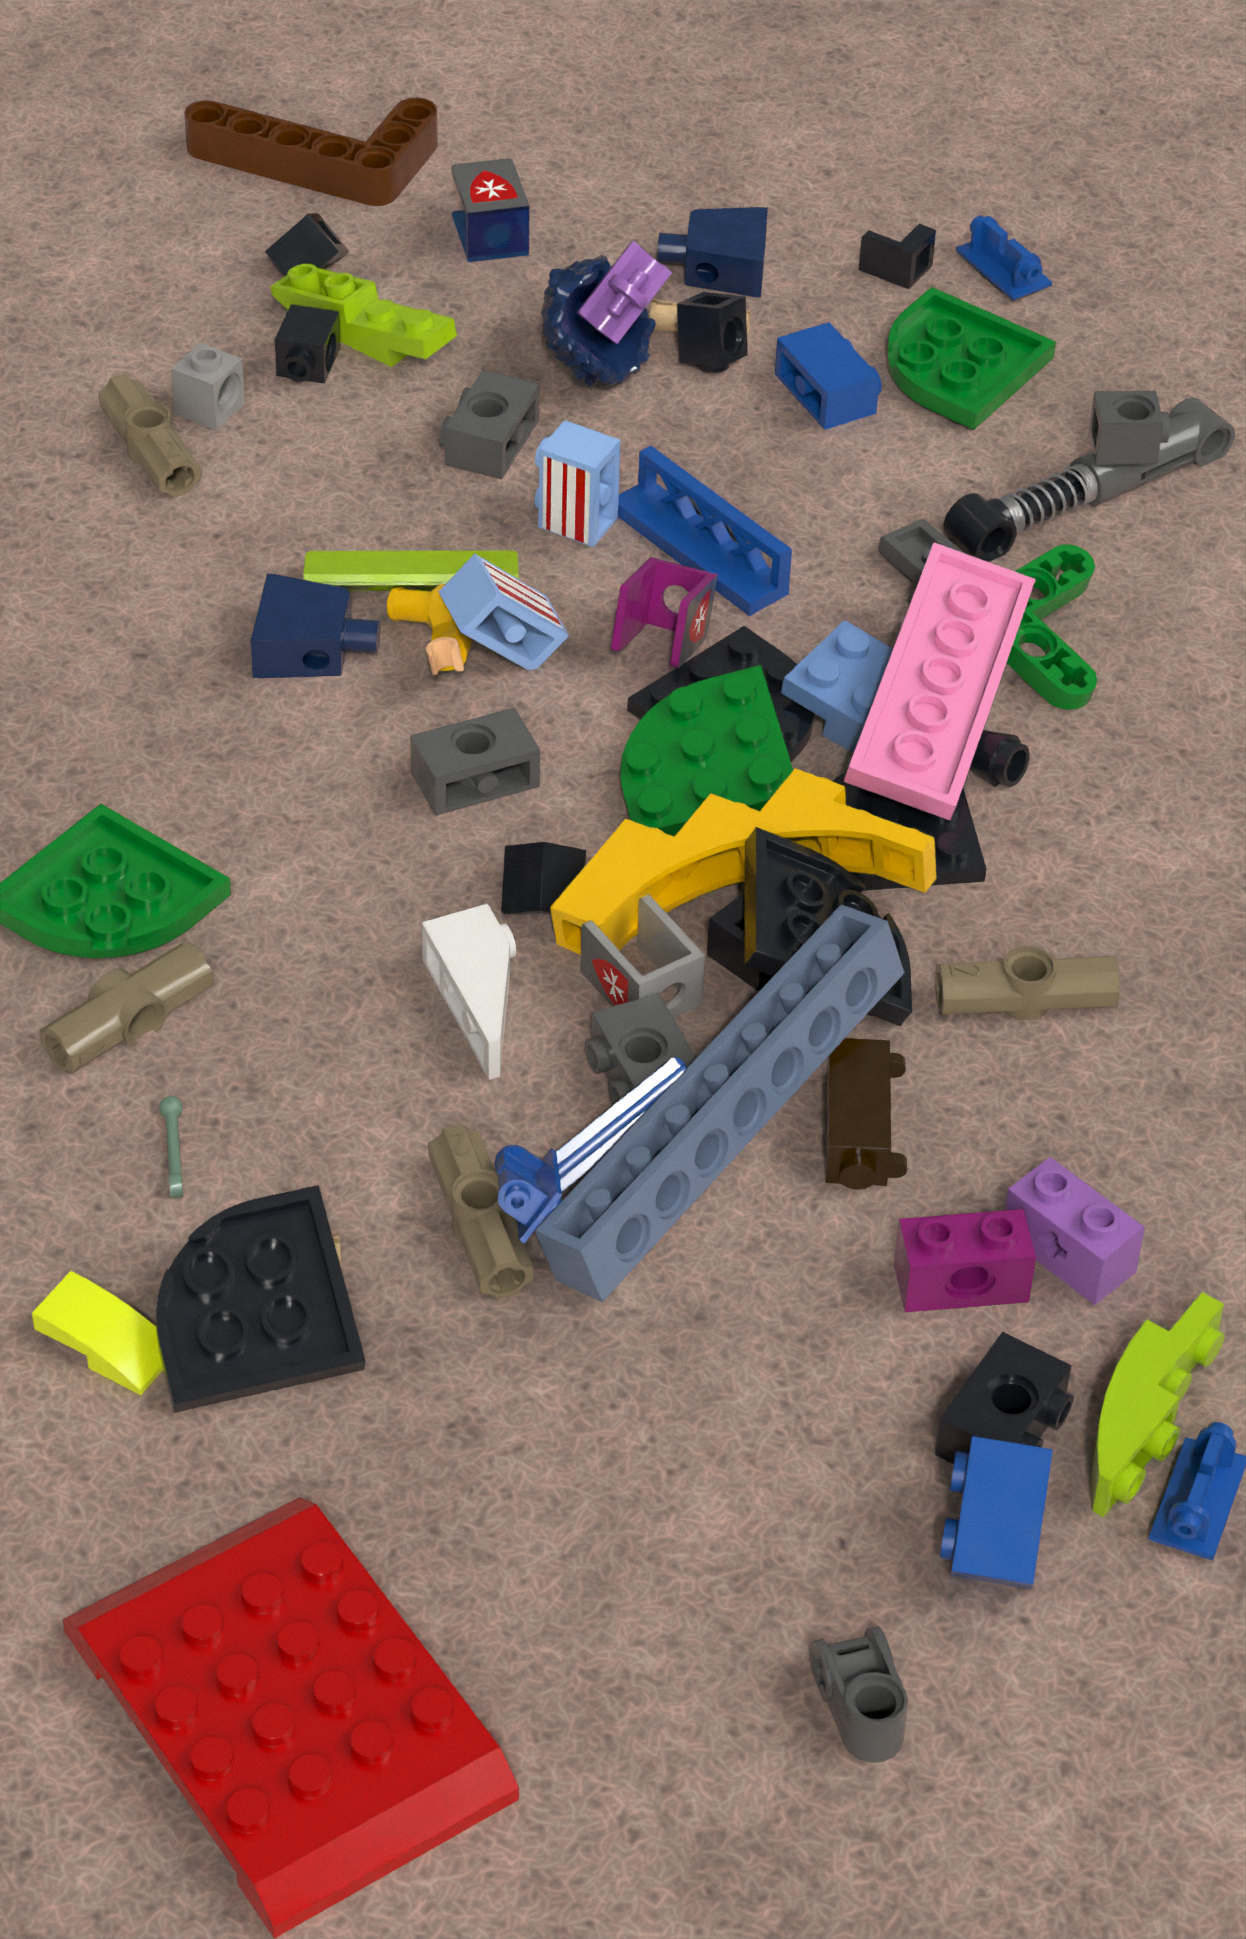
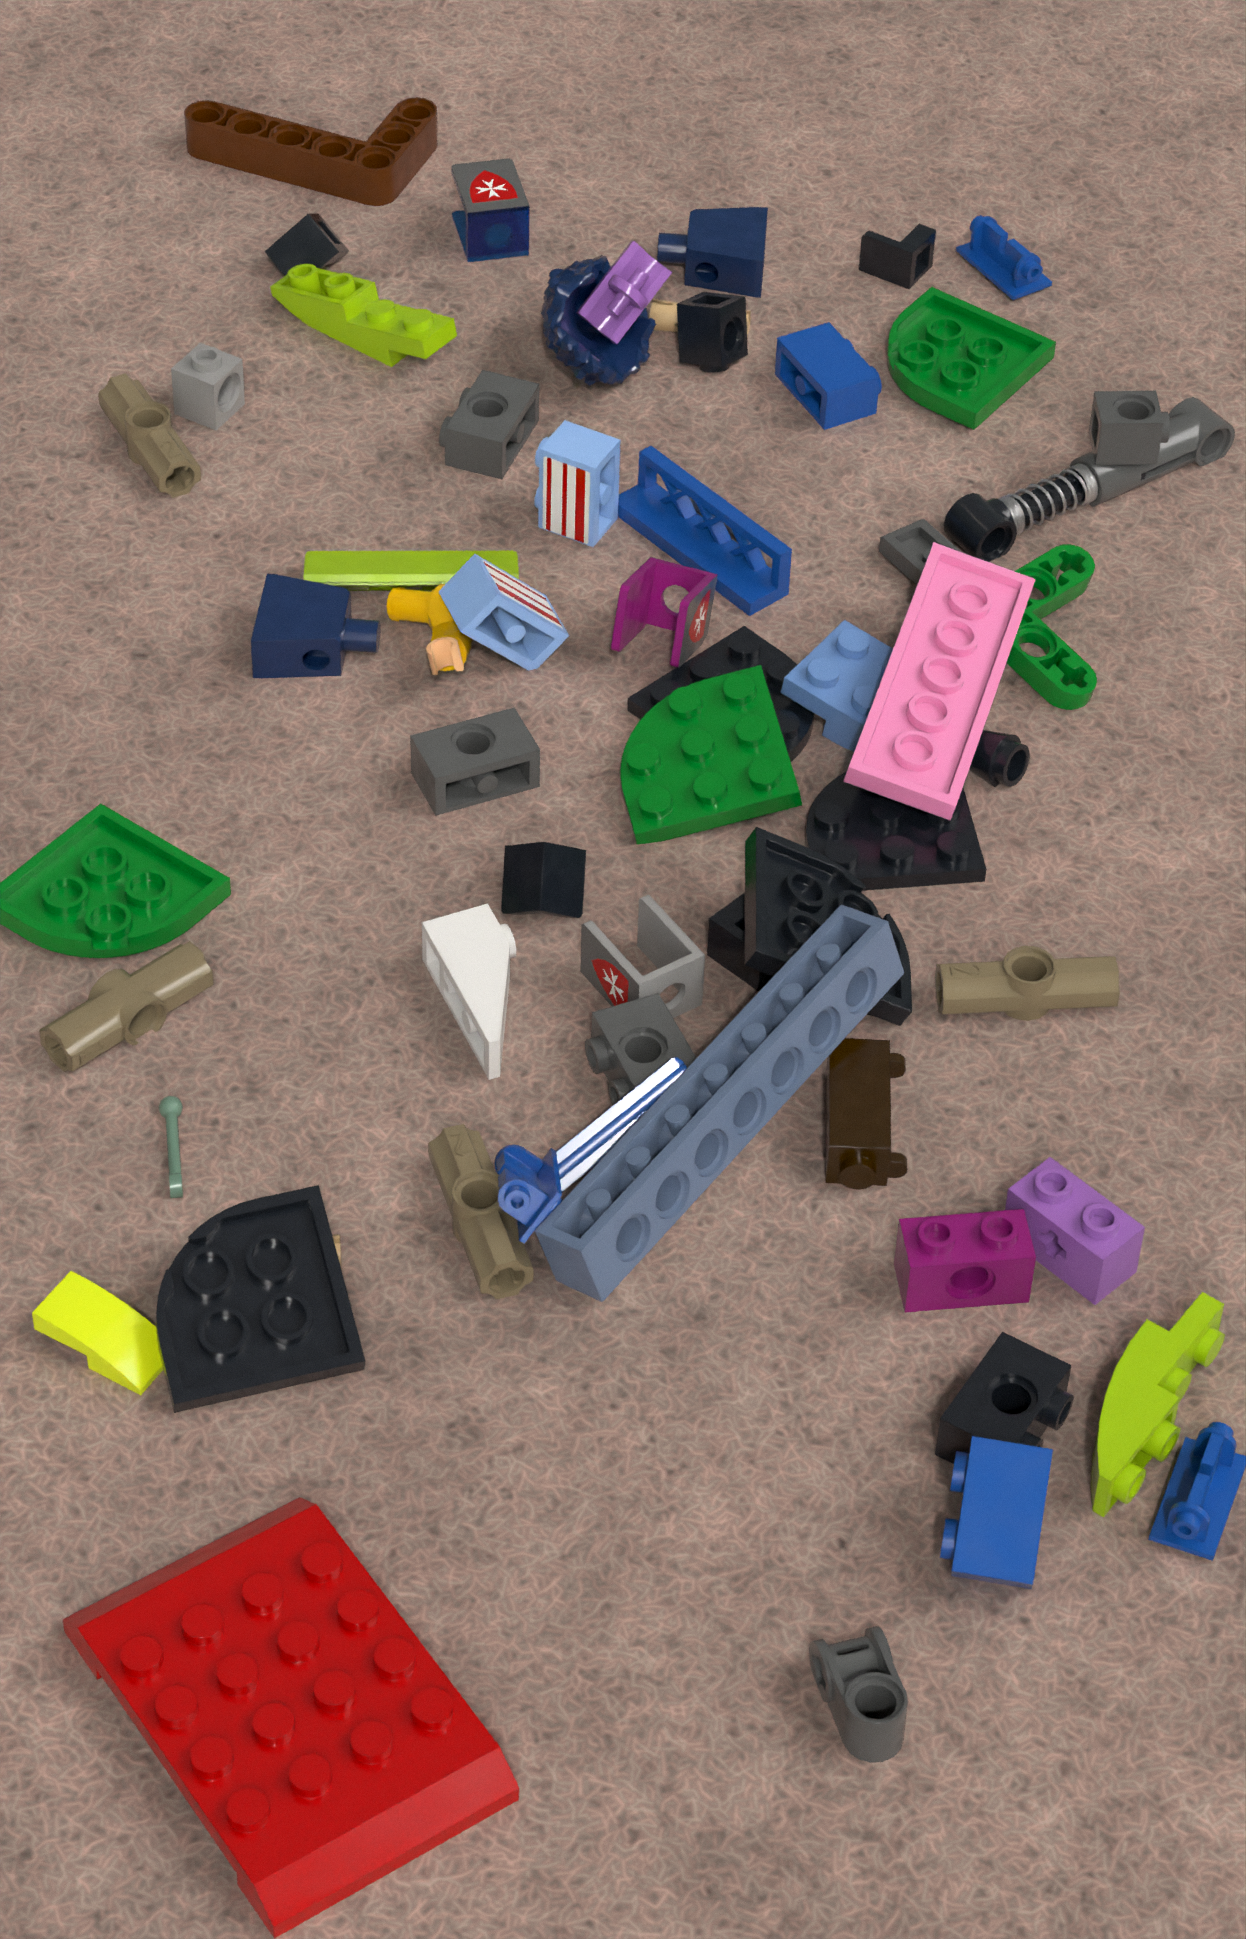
(307, 343): black brick -> none
(712, 855): yellow arch -> none

